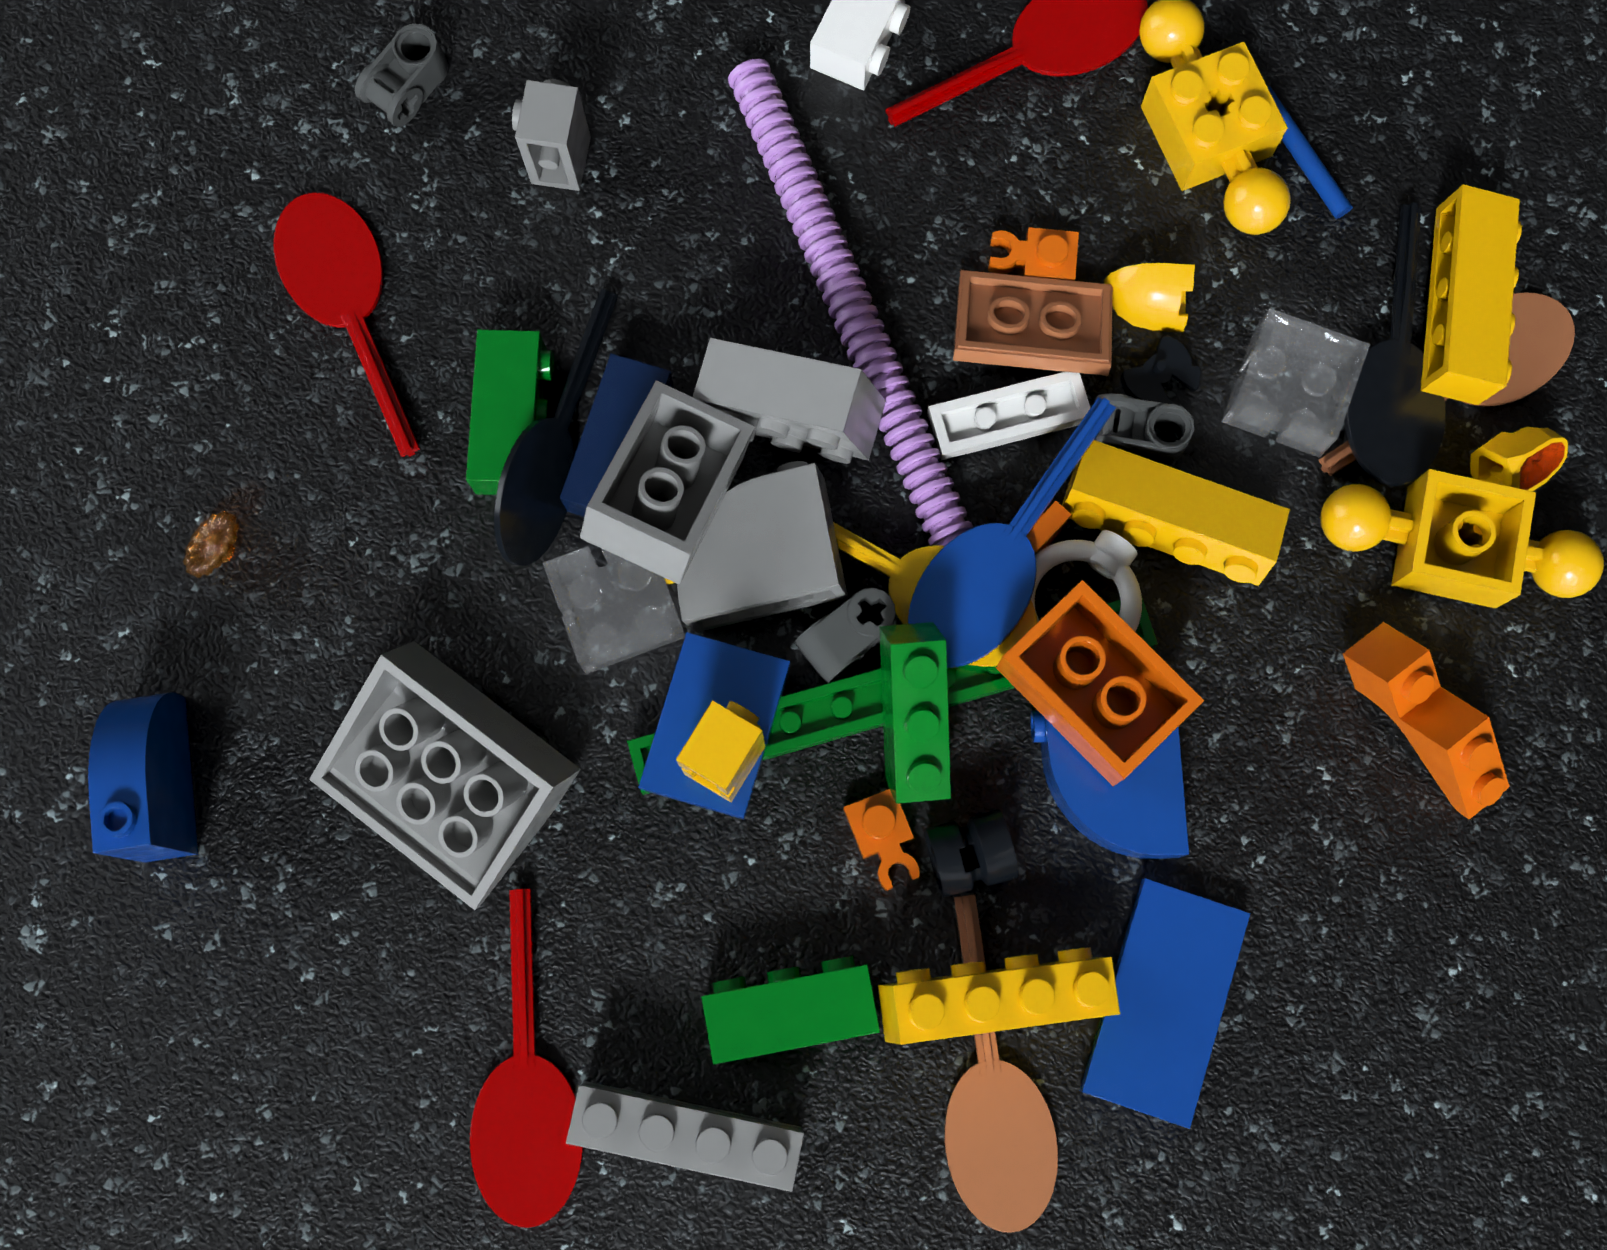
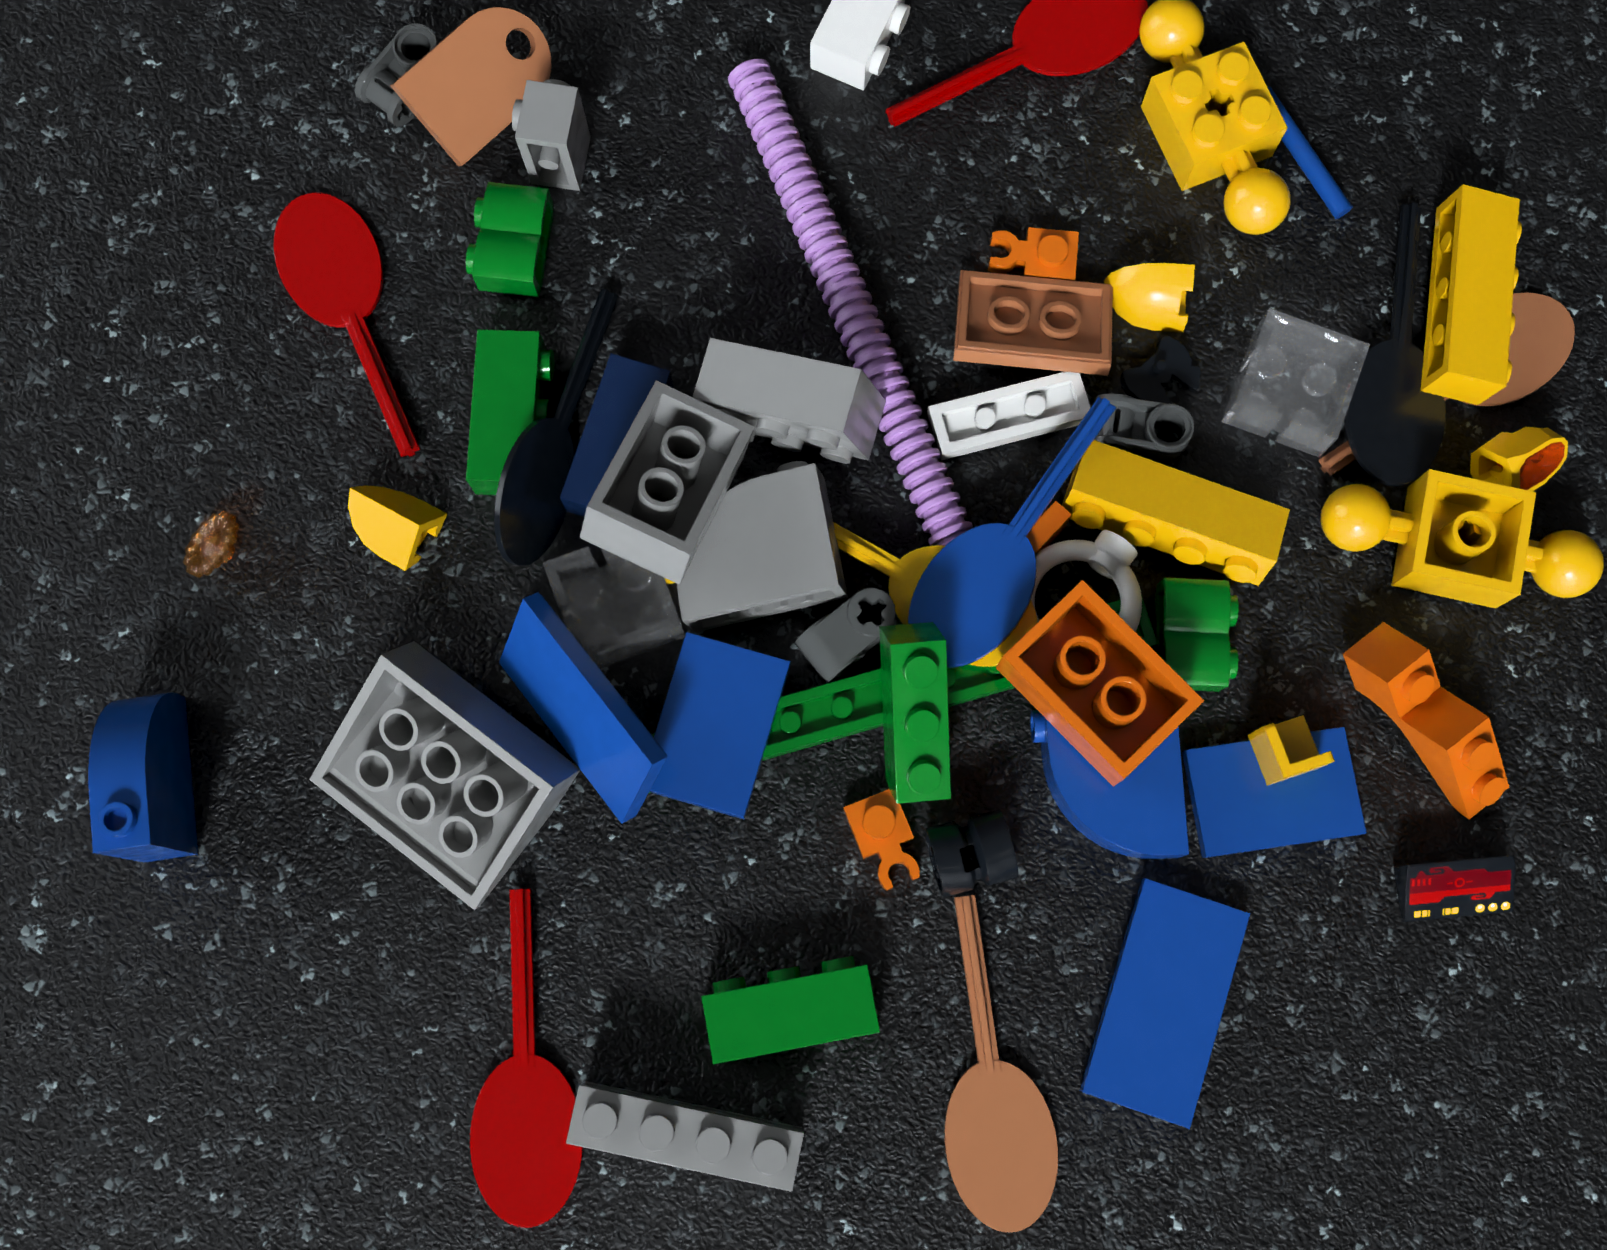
(393, 522): none -> yellow brick
(471, 80): none -> nougat tile
(511, 239): none -> green brick
(581, 708): none -> blue tile
(723, 749): yellow brick -> none
(997, 999): yellow brick -> none
(1194, 631): none -> green brick
(1243, 814): none -> blue tile
(1286, 750): none -> yellow panel
(1456, 888): none -> slope

